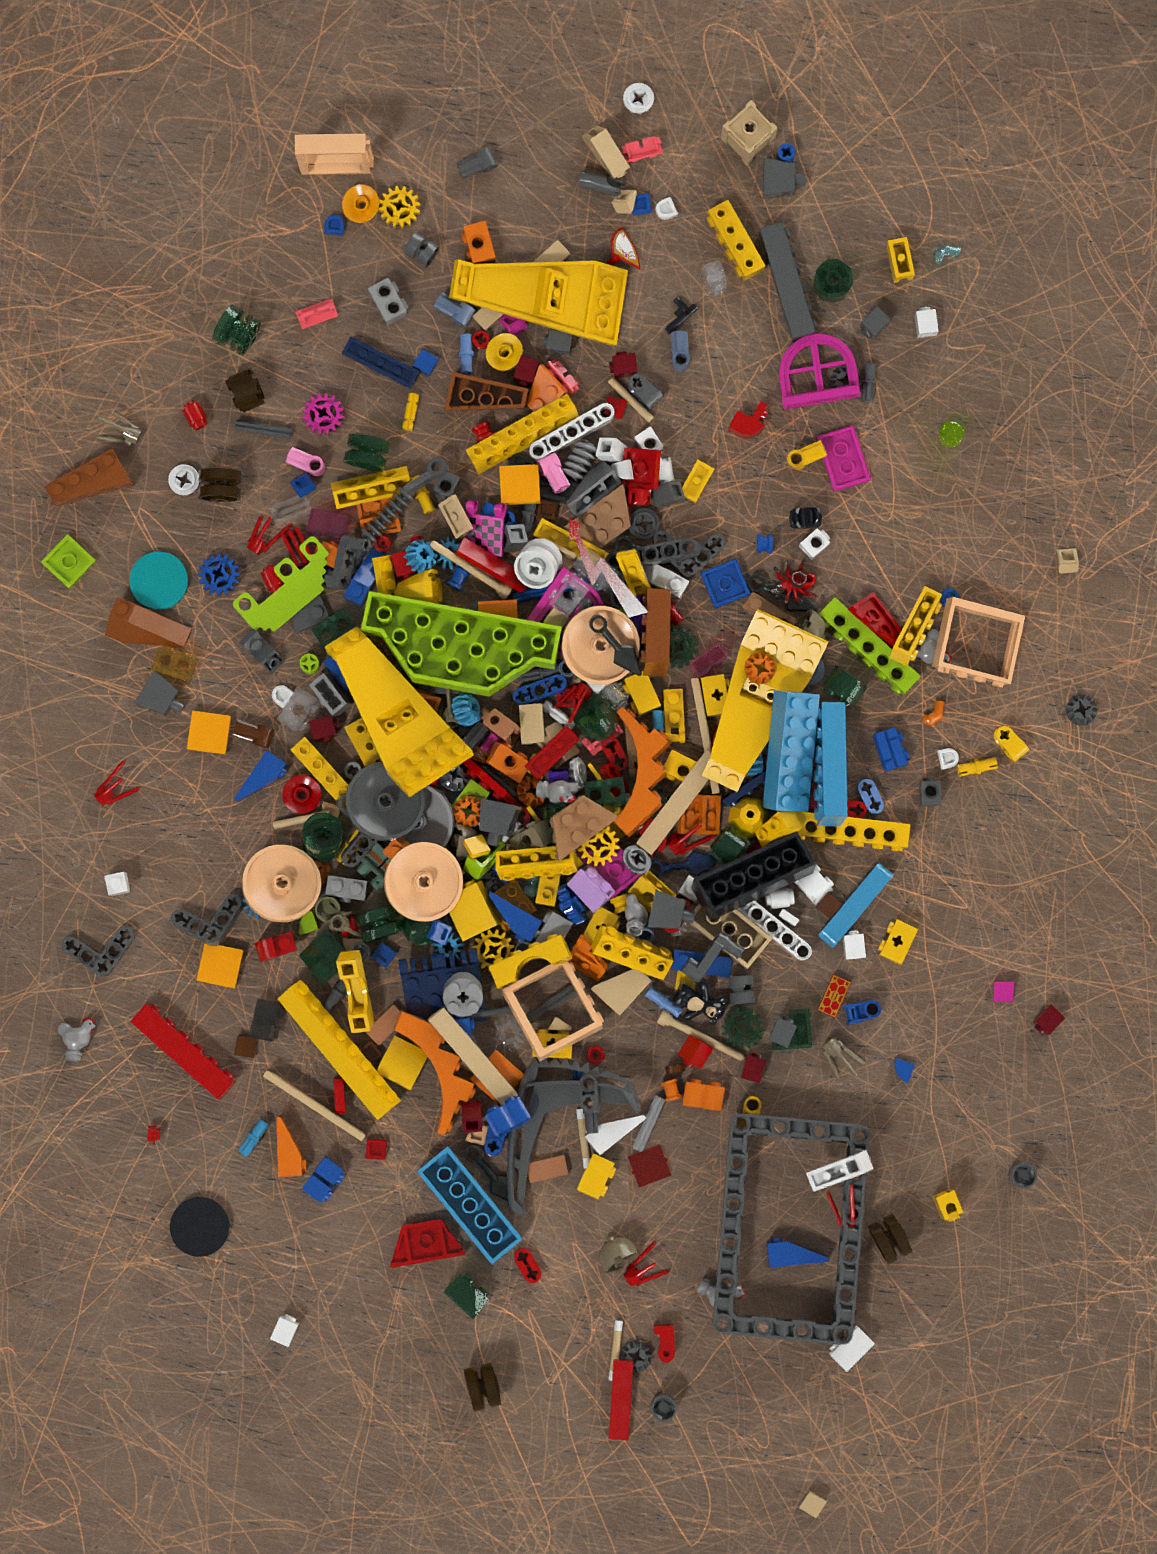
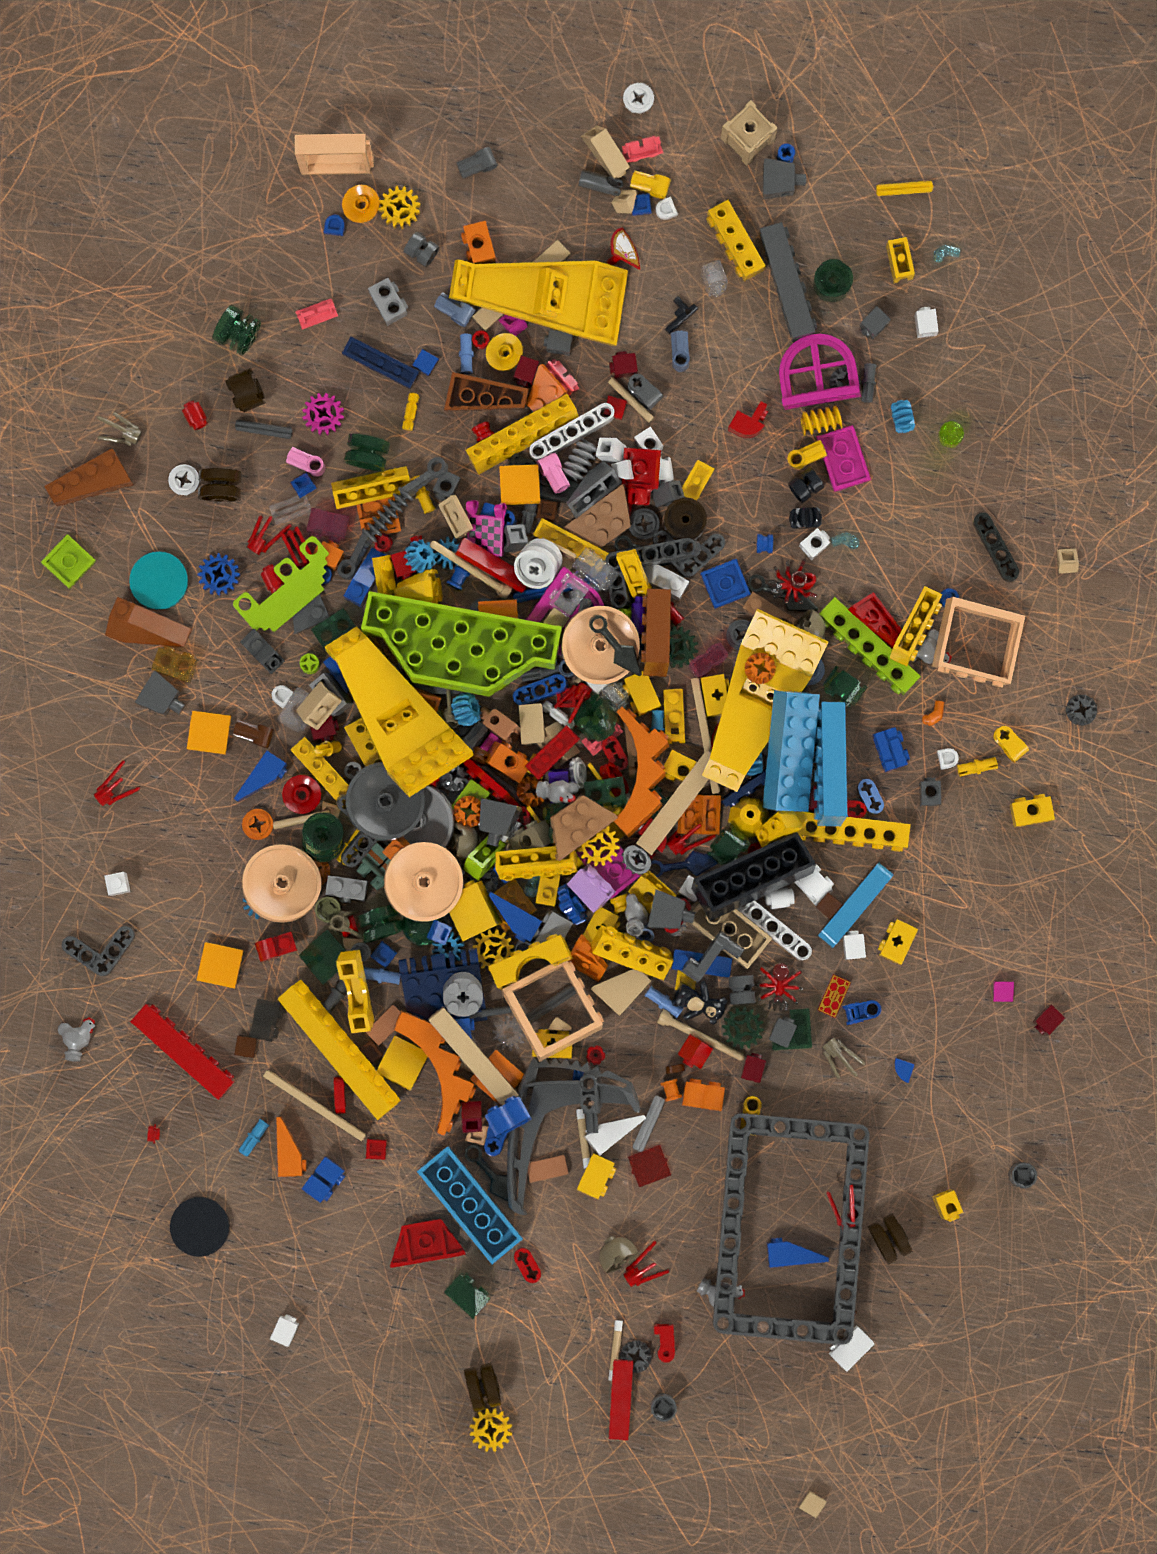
(212, 927): dark grey beam -> none
(249, 820): none -> orange gear
(308, 924): lime tile -> none
(318, 706): none -> tan panel
(327, 748): none -> yellow axle
(344, 563): dark grey beam -> none
(382, 975): none -> medium blue pin
(476, 846): yellow tile -> none
(482, 1430): none -> yellow gear
(625, 596): sticker -> none
(655, 185): none -> yellow piece
(687, 509): none -> dark brown wheel
(731, 635): none -> dark grey gear
(779, 983): none -> animal
(789, 918): white tile -> none
(801, 490): none -> black wheel
(820, 420): none -> yellow piece
(840, 1170): white slope -> none
(846, 539): none -> clear light blue arm
(902, 416): none -> dark azure gear
(904, 188): none -> yellow axle
(998, 546): none -> pearl dark grey beam
(1022, 817): none -> yellow brick

